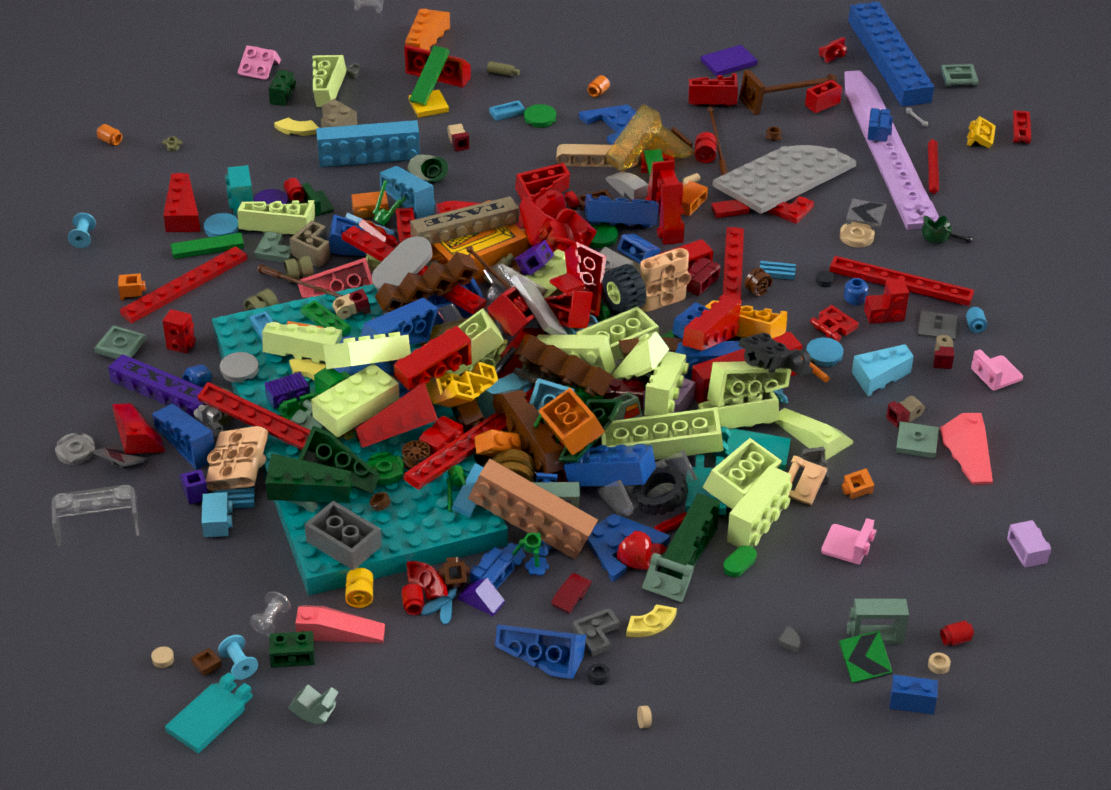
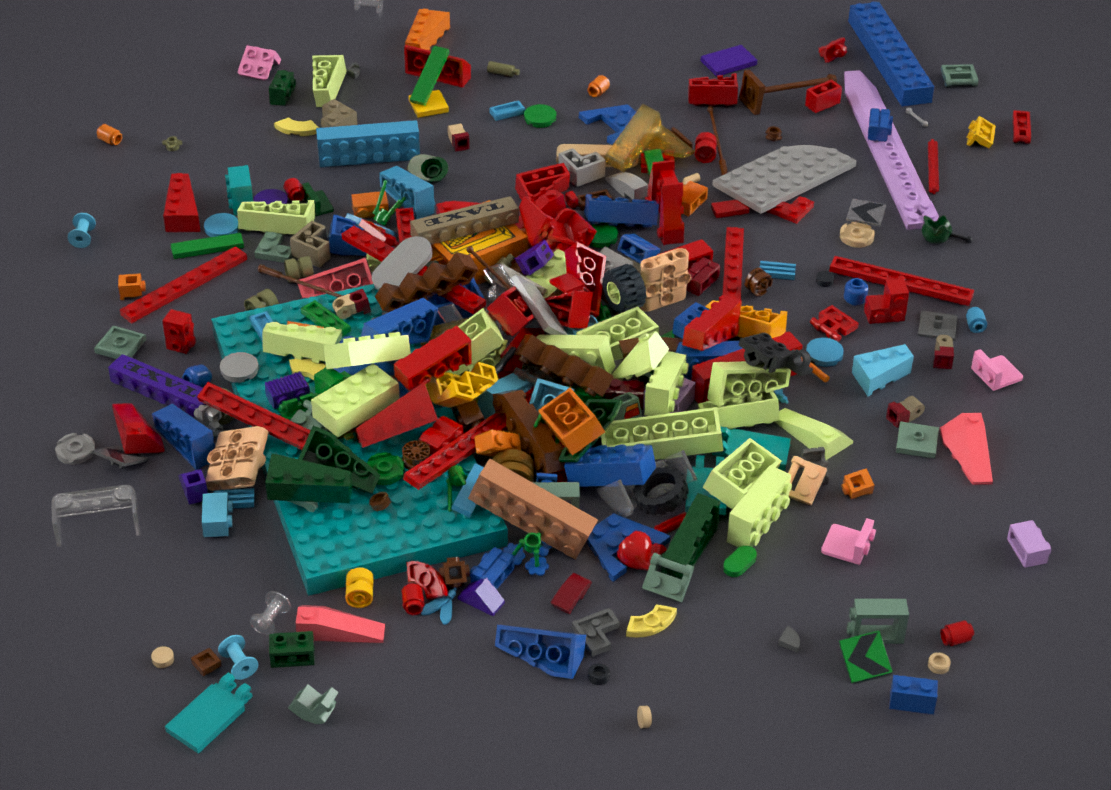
(343, 535): dark grey brick -> none
(584, 168): none -> light grey brick

